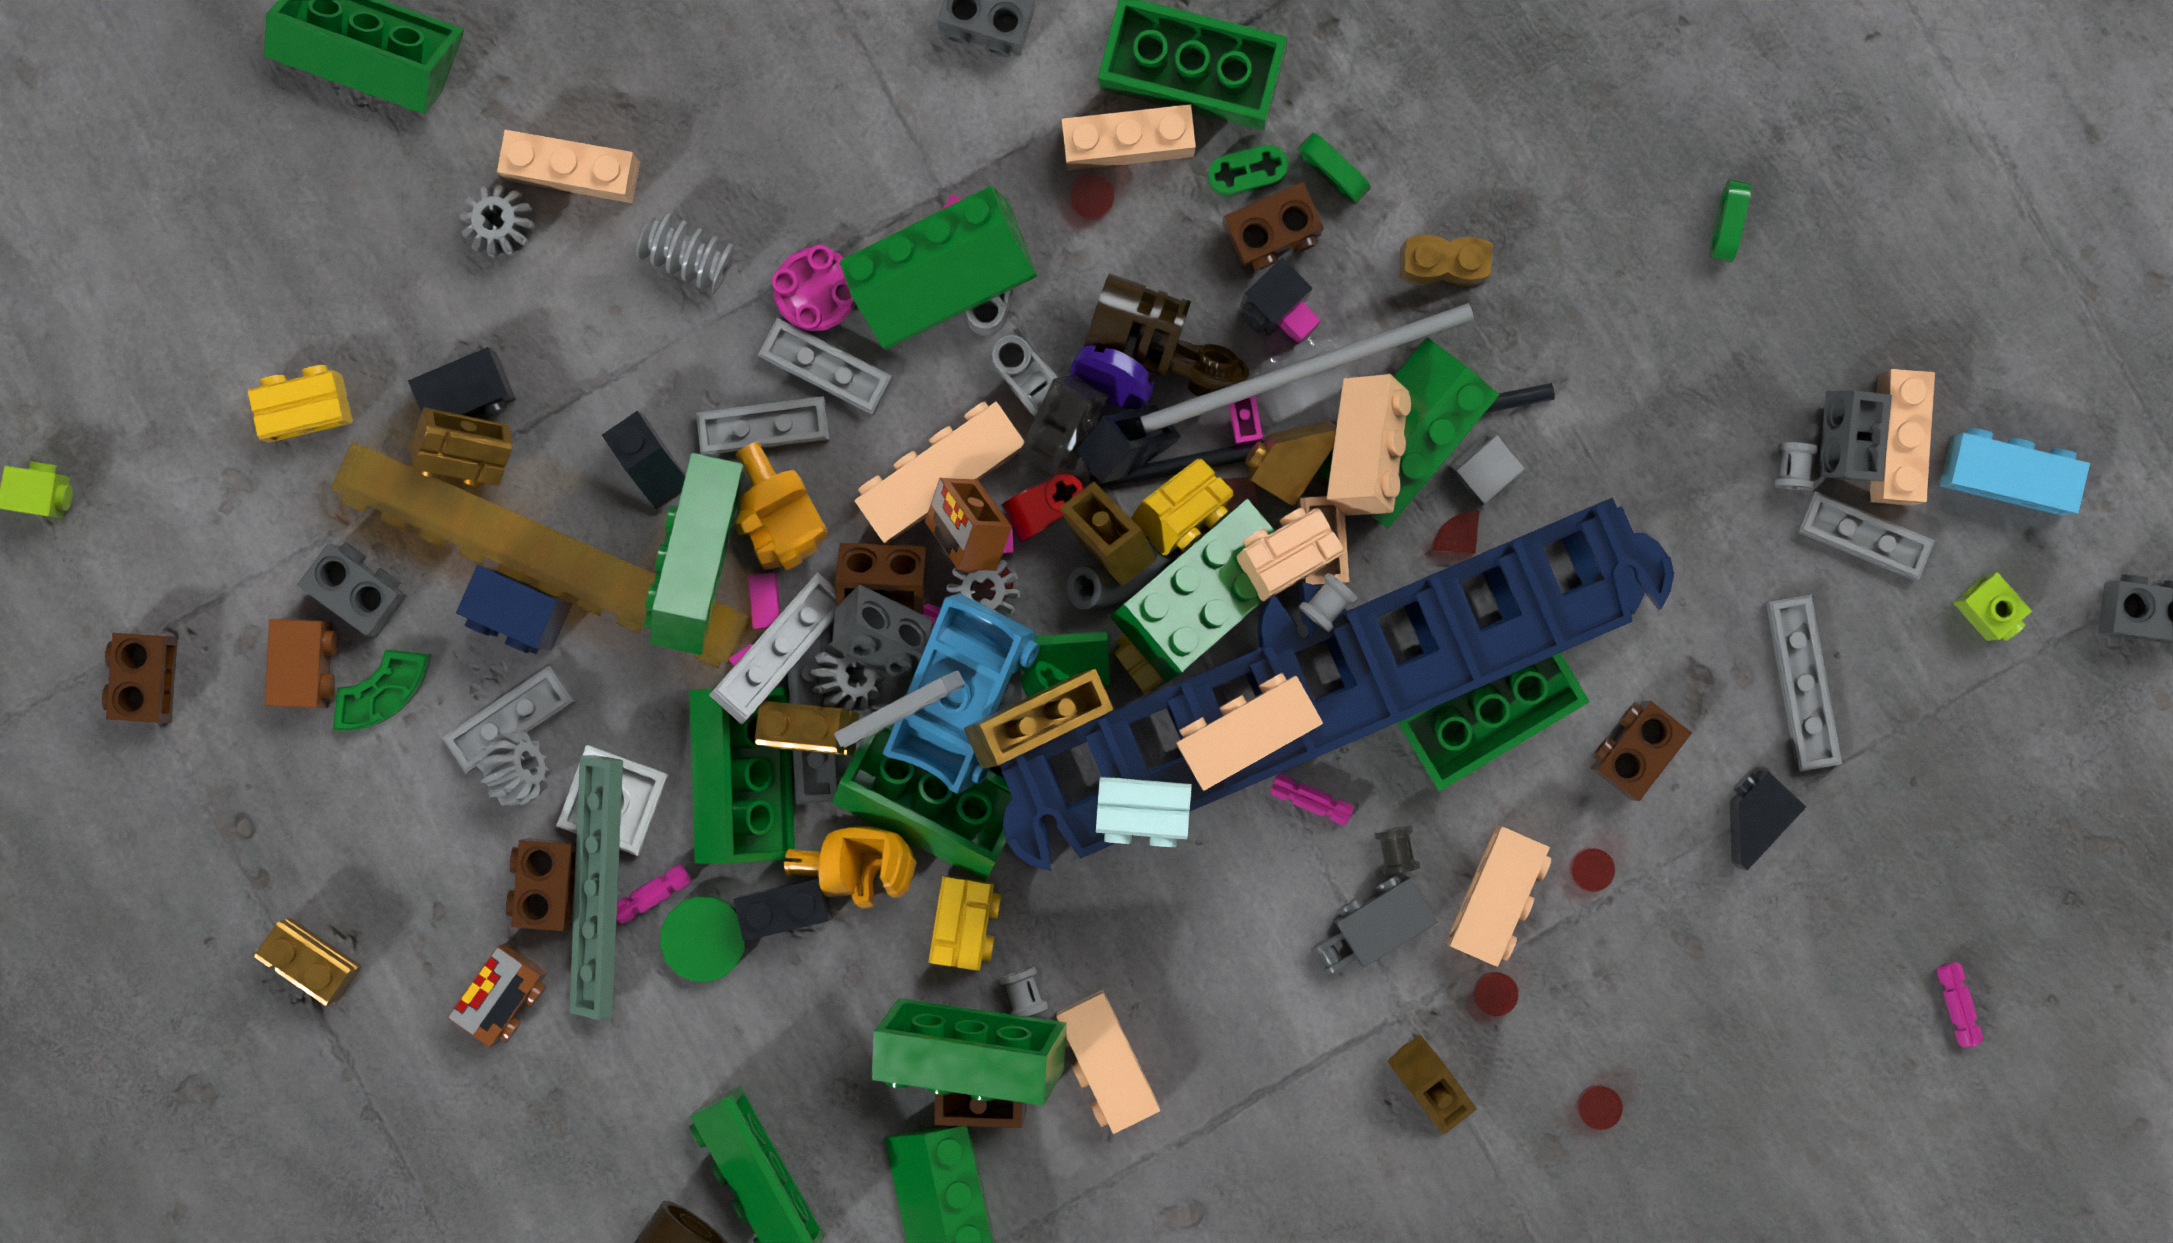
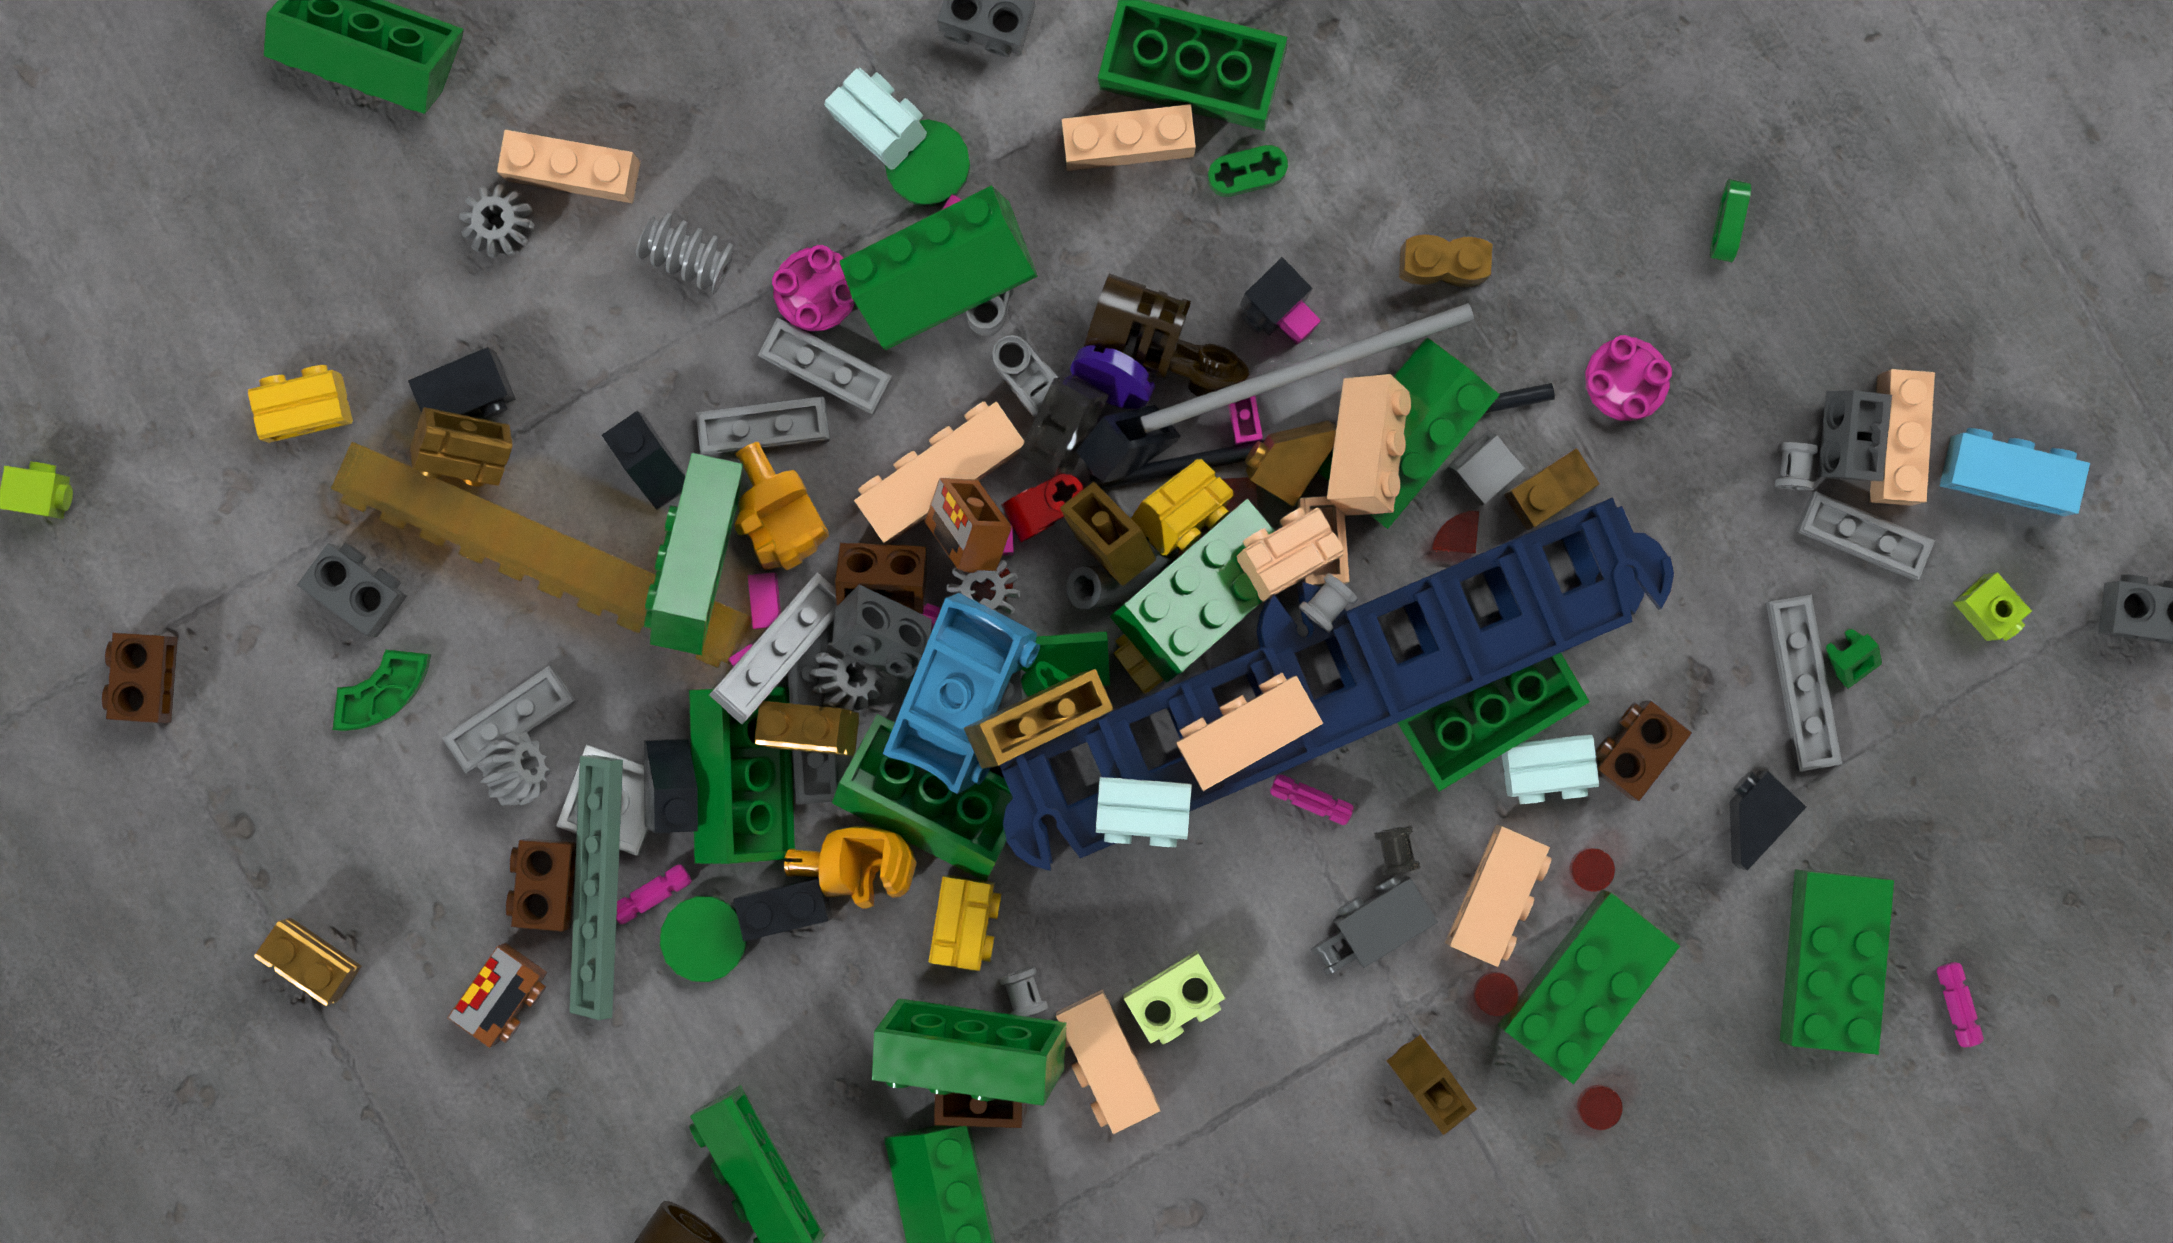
(300, 663): dark orange brick -> none
(513, 608): dark blue piece -> none
(670, 786): none -> black slope
(877, 118): none -> light aqua brick
(900, 709): light grey tile -> none
(933, 168): none -> green tile
(1092, 196): clear red tile -> none
(1168, 987): none -> yellowish green brick
(1267, 217): reddish brown brick -> none
(1333, 168): green beam -> none
(1551, 766): none -> light aqua brick
(1552, 489): none -> pearl gold slope
(1588, 985): none -> green brick
(1627, 378): none -> dark pink dish
(1836, 961): none -> green brick
(1855, 661): none -> green tile

